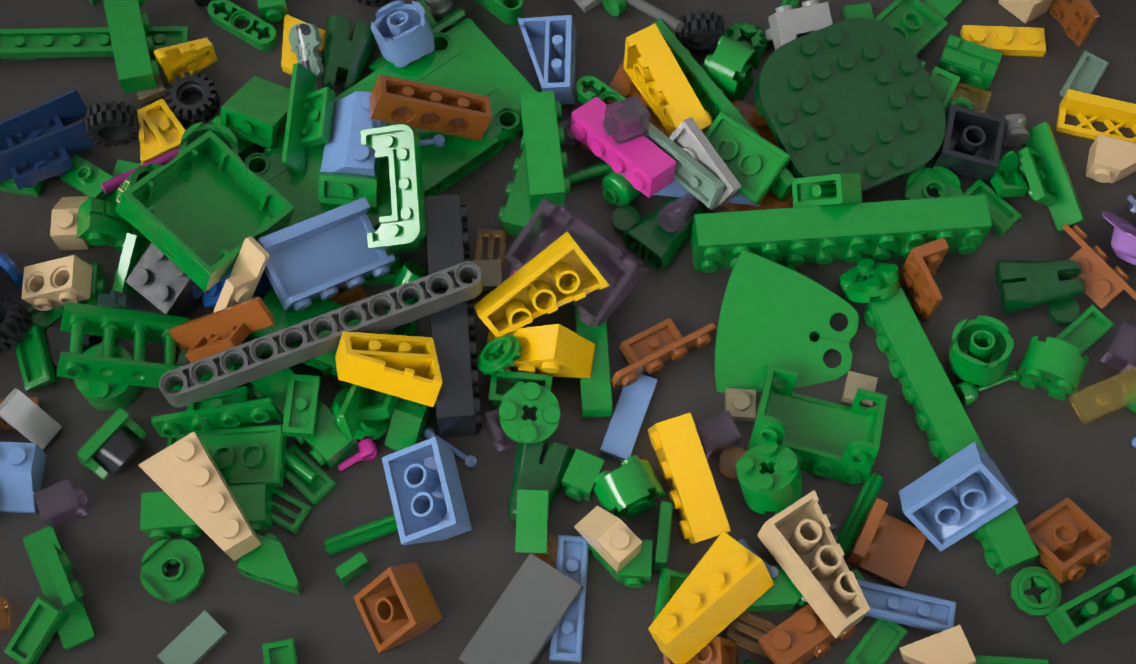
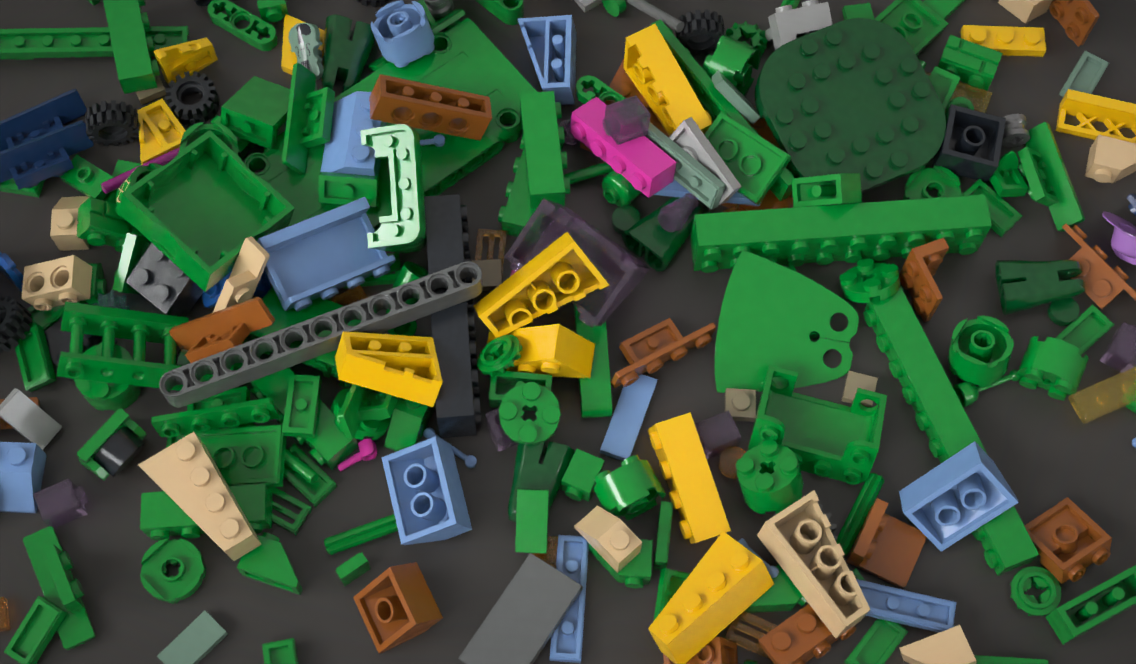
(735, 97): none -> sand green tile

